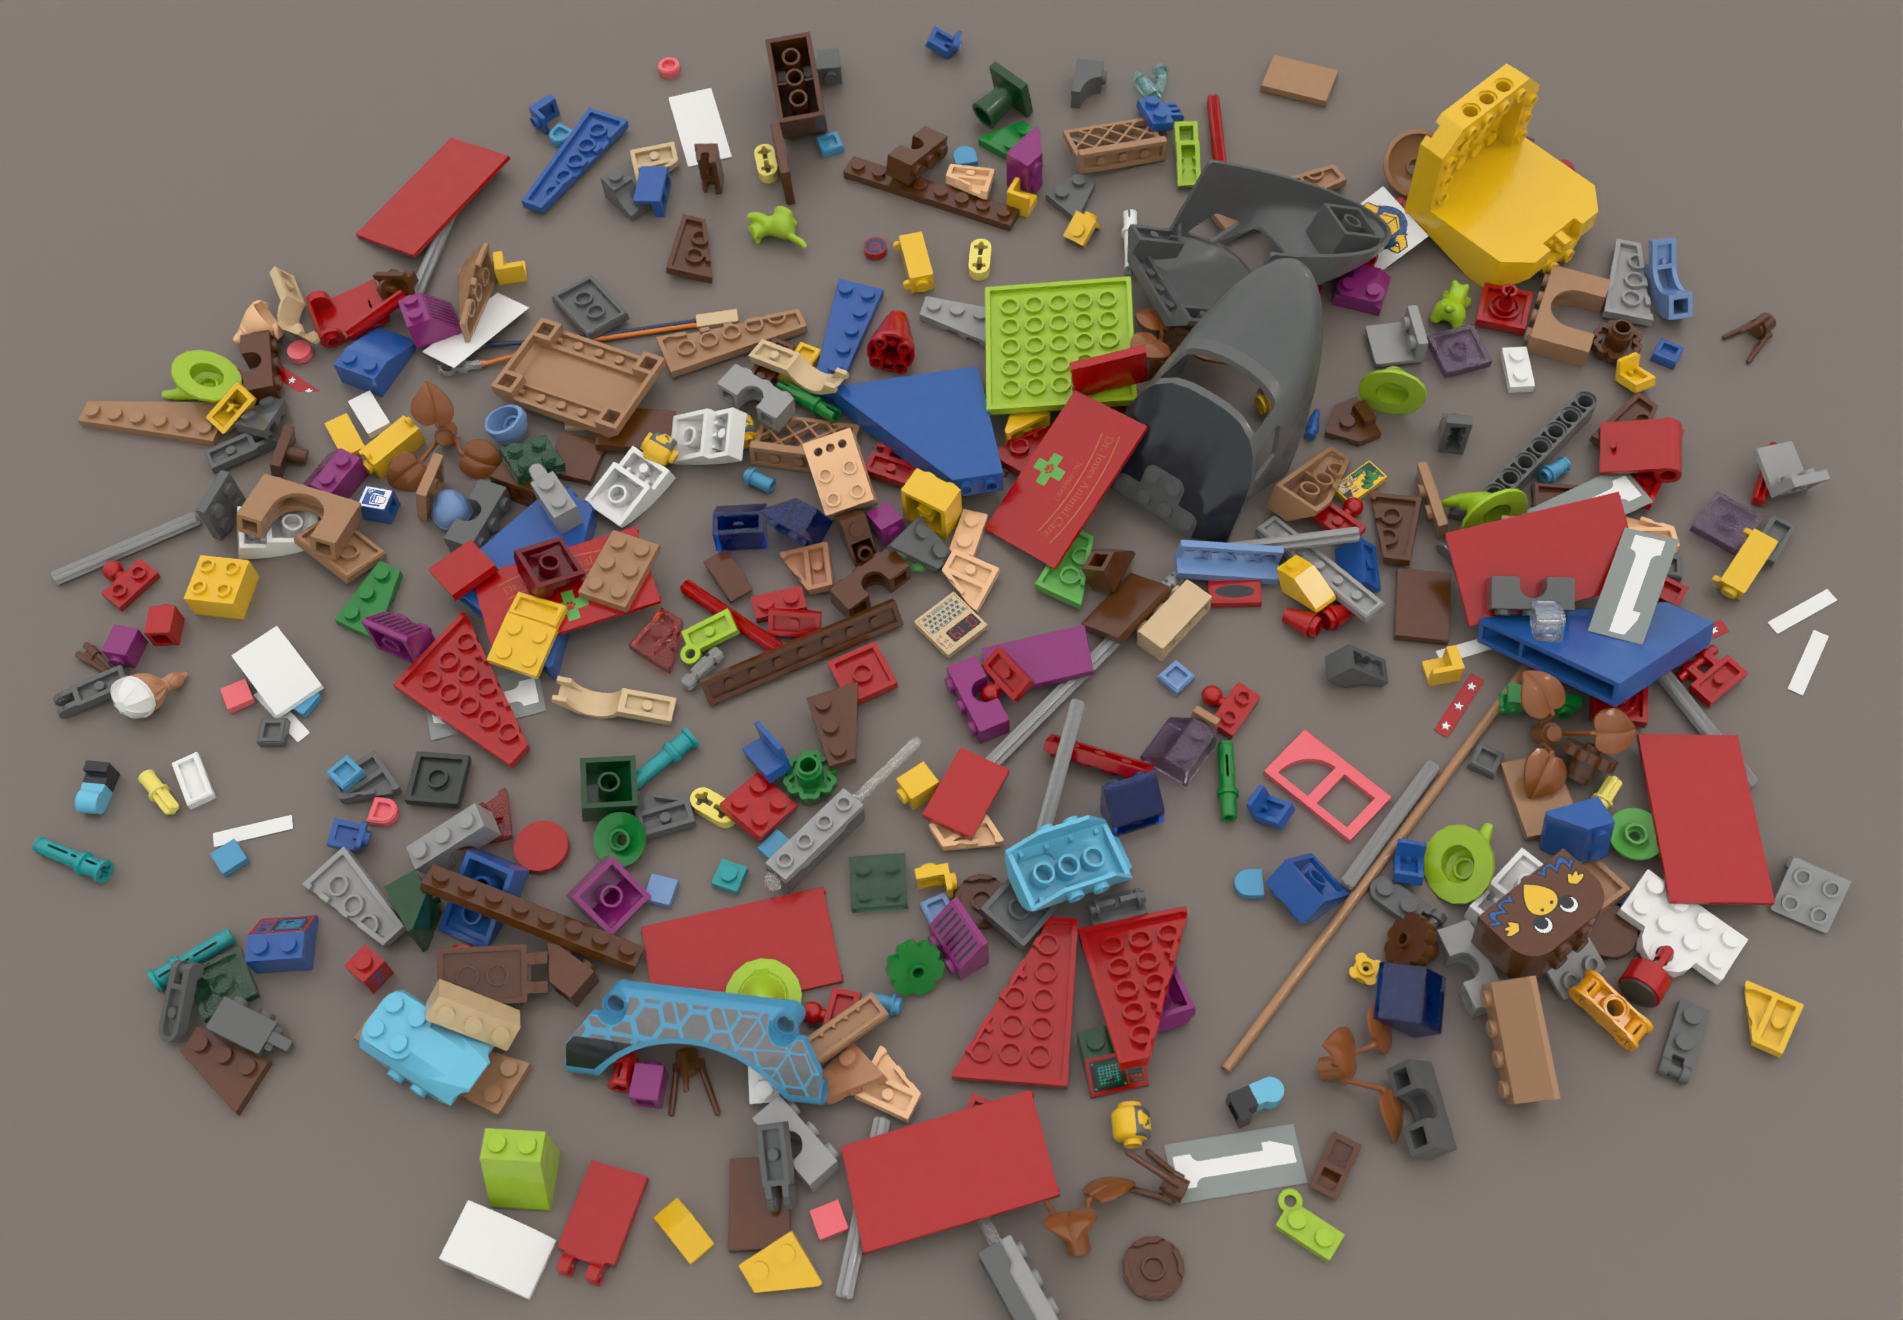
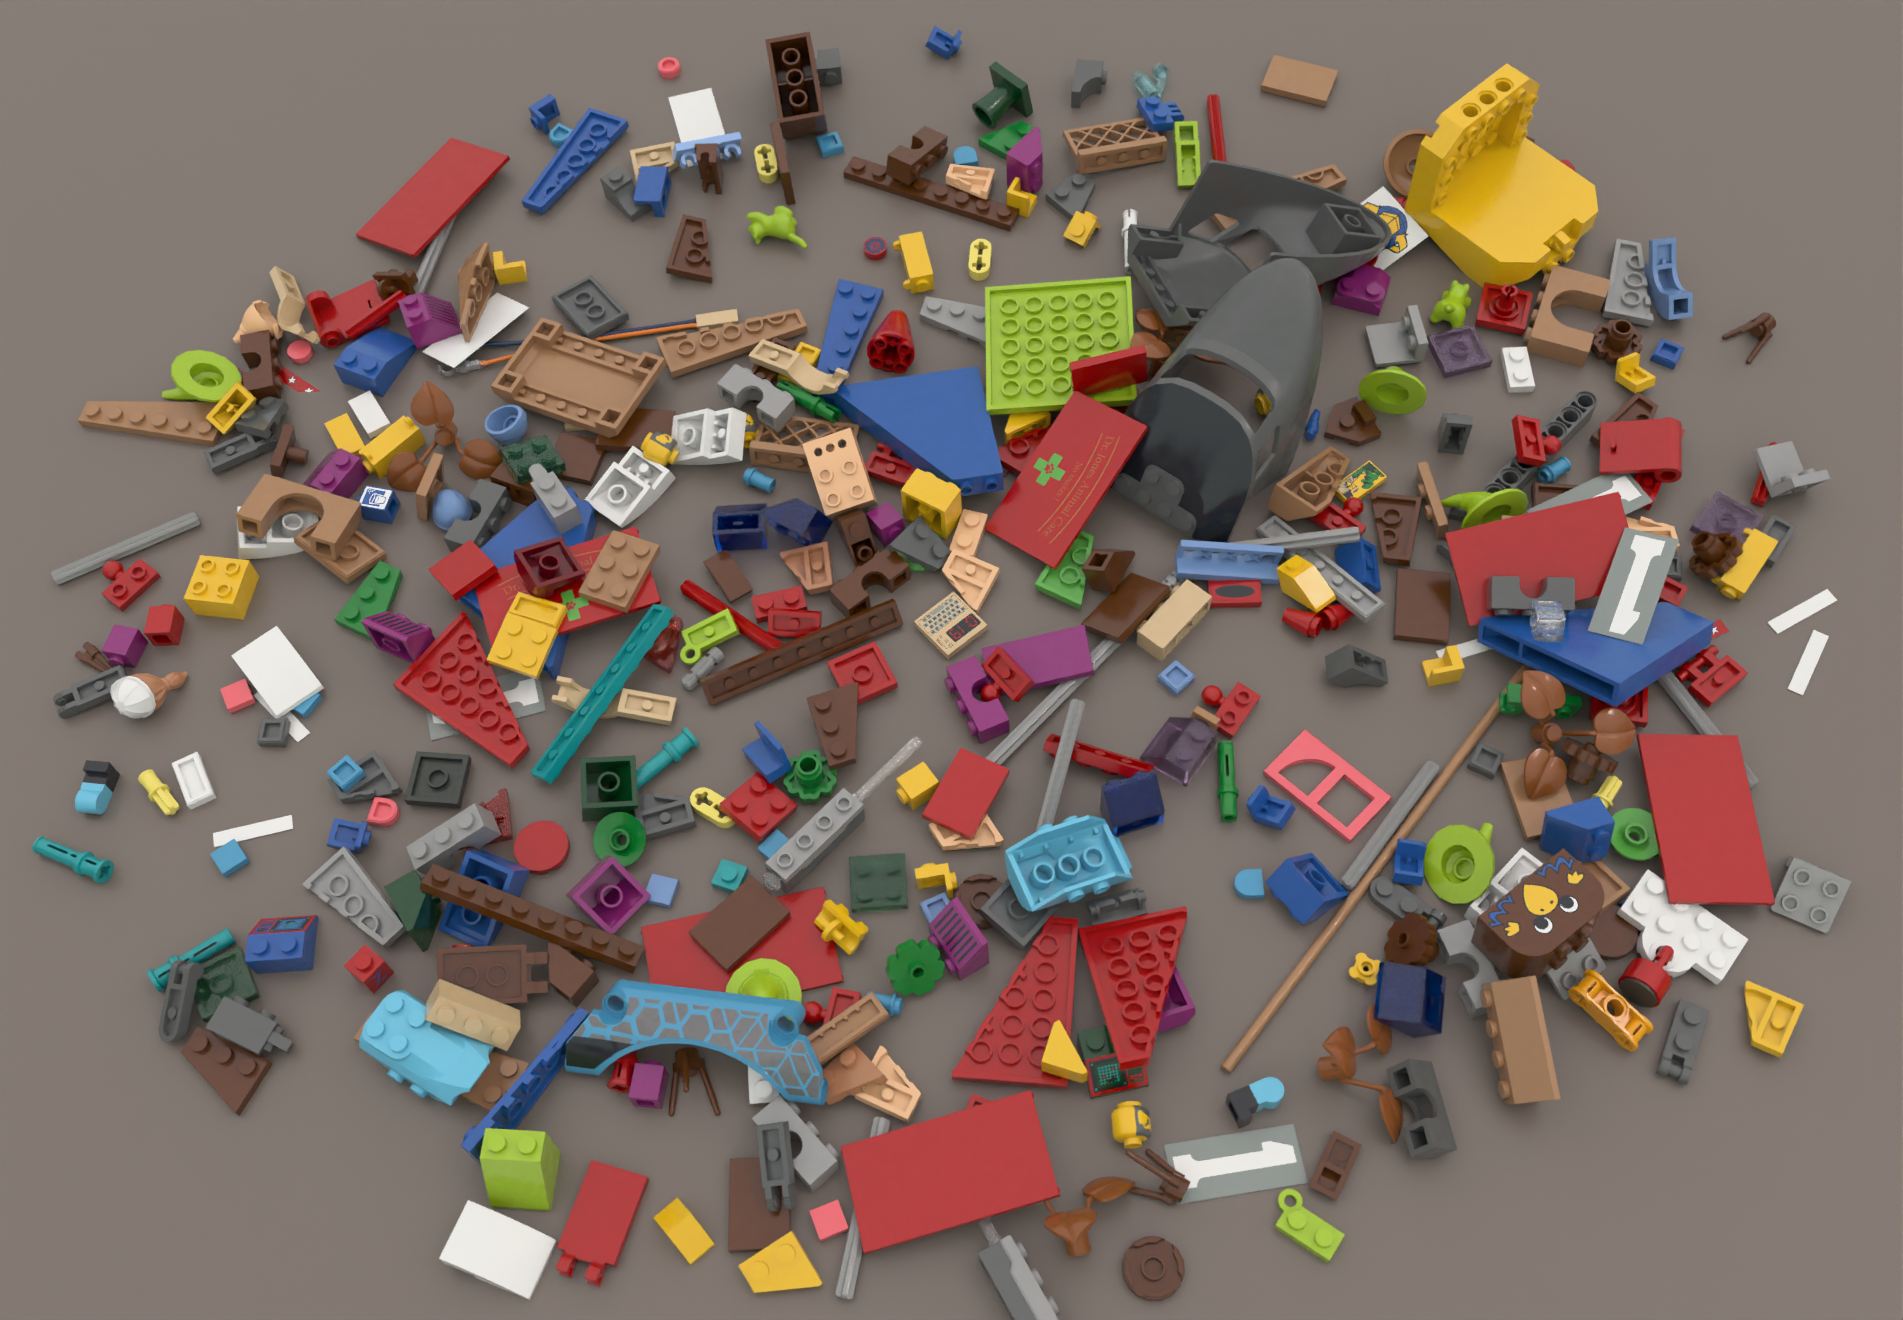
(220, 505): dark grey plate -> none
(527, 1089): none -> blue wing
(602, 693): none -> teal plate
(726, 143): none -> light blue plate
(739, 924): none -> reddish brown tile
(839, 927): none -> yellow hips
(1061, 1056): none -> yellow slope
(1459, 705): red sticker -> none
(1529, 441): none -> red plate
(1714, 554): none -> reddish brown plant

